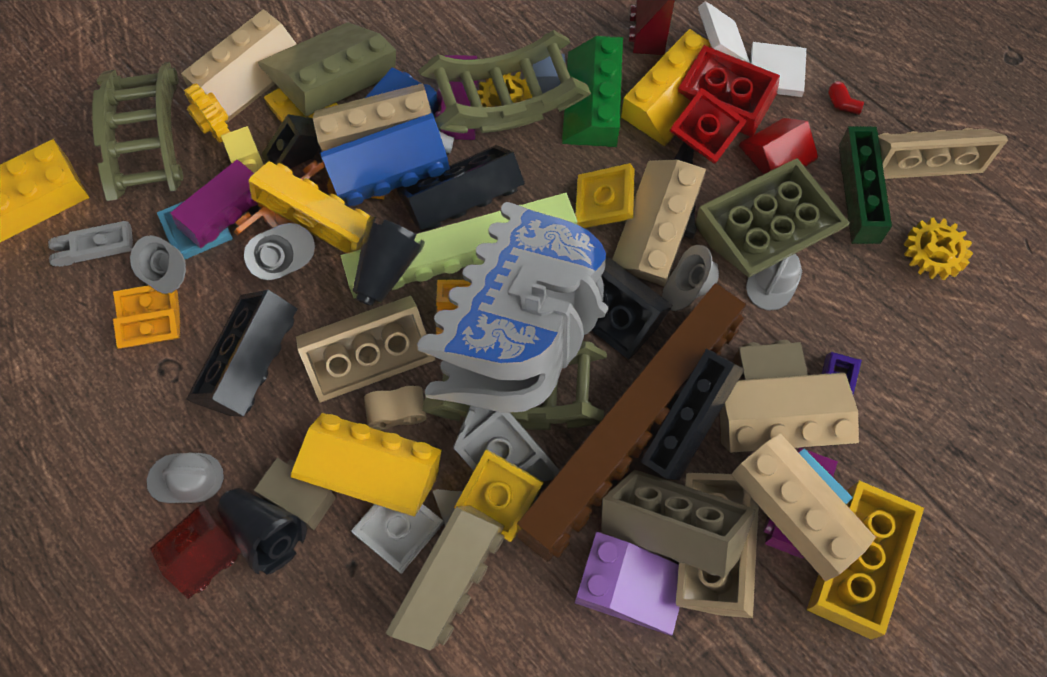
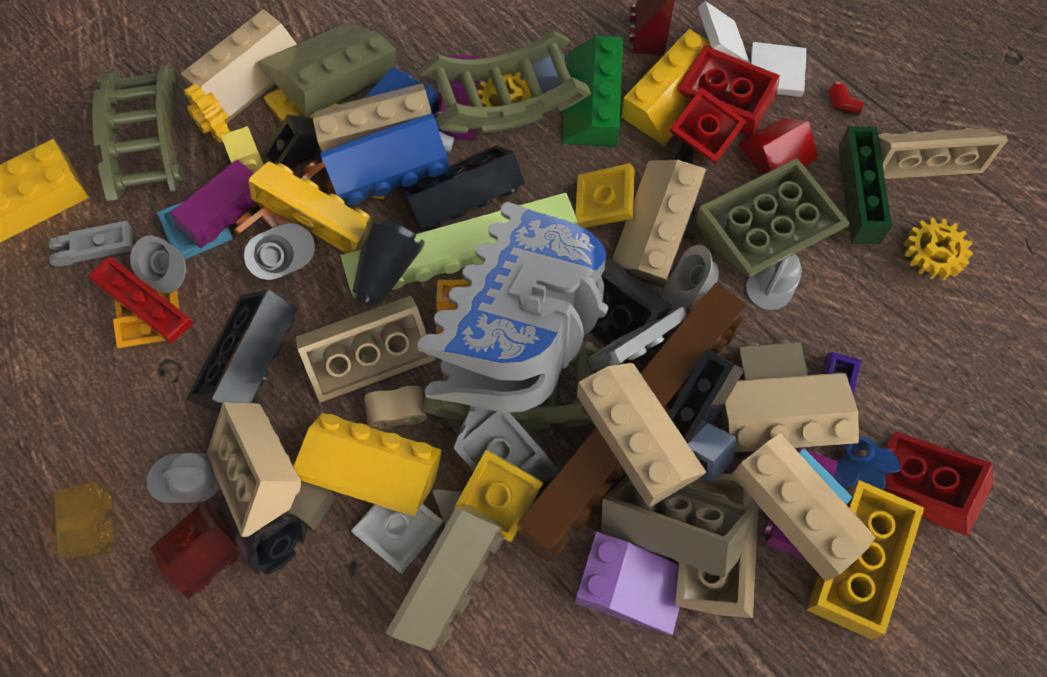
(83, 521): none -> clear yellow brick
(140, 299): none -> red tile
(251, 466): none -> tan slope
(633, 343): none -> light grey wing
(639, 432): none -> tan slope
(714, 450): none -> sand blue brick
(867, 469): none -> blue plate
(940, 481): none -> red slope

